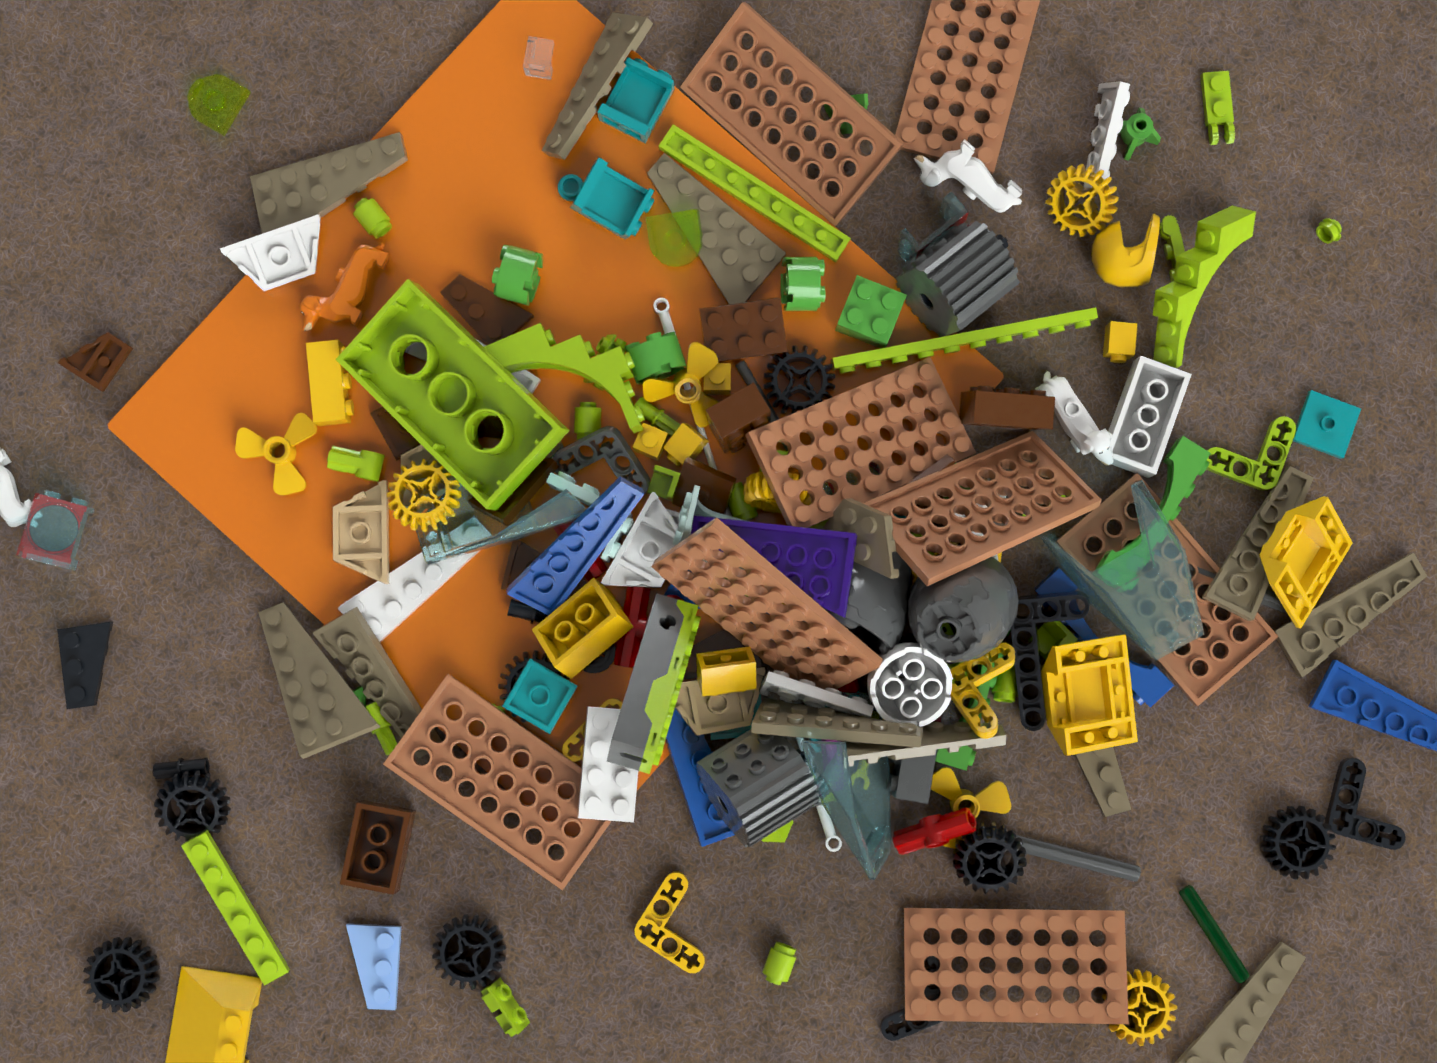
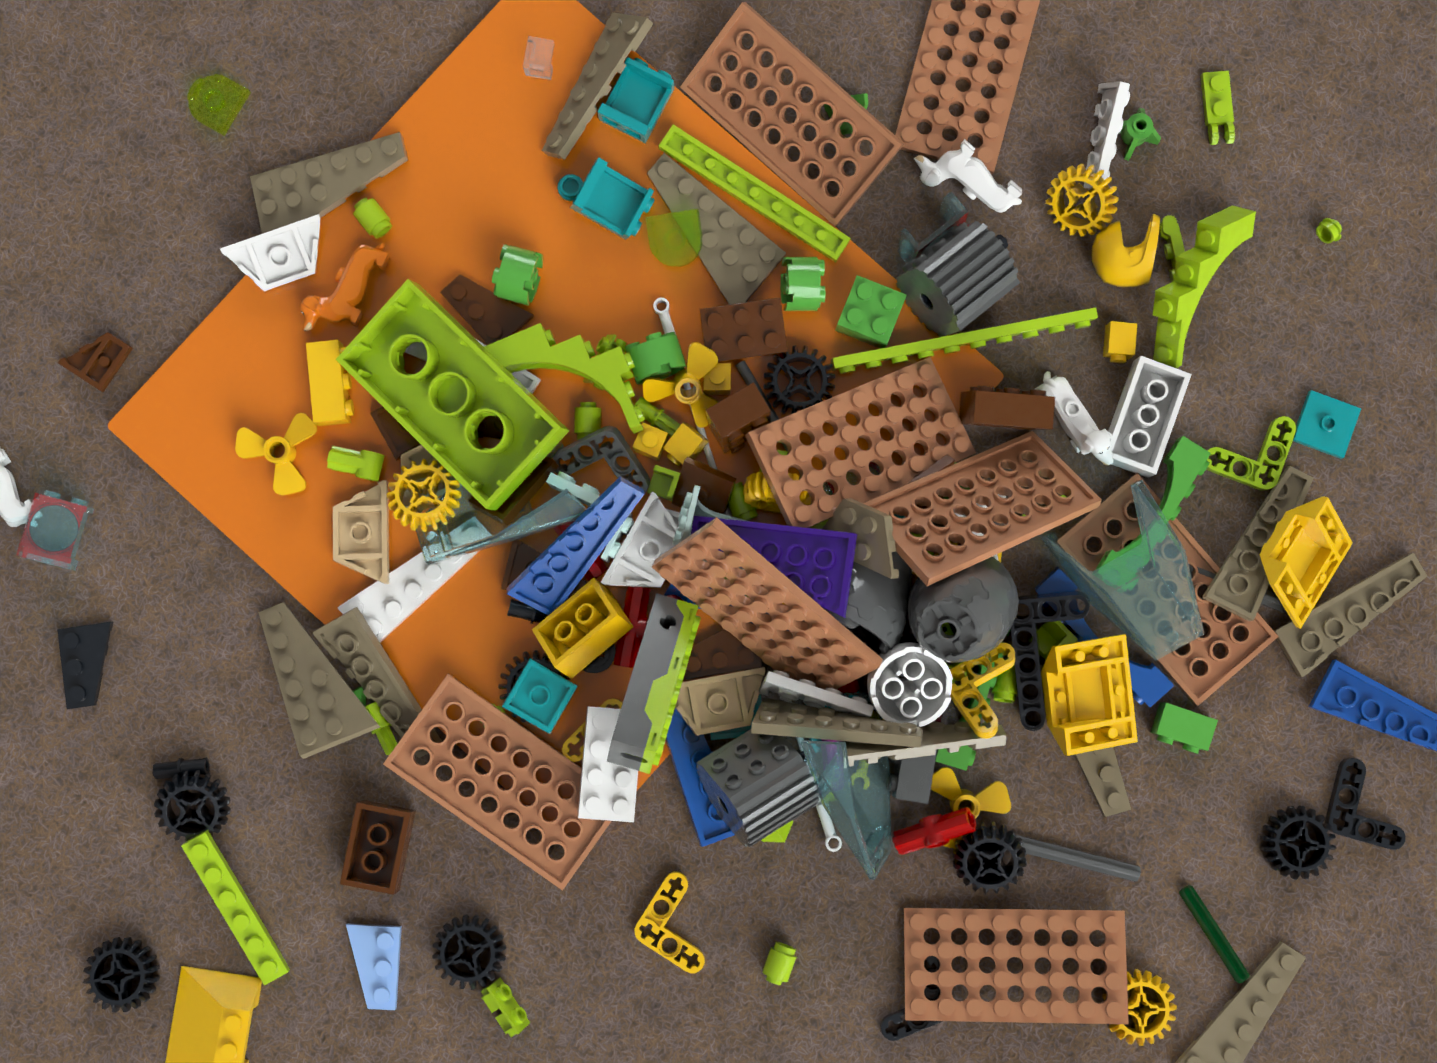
(726, 671): yellow brick -> none
(1183, 726): none -> bright green brick

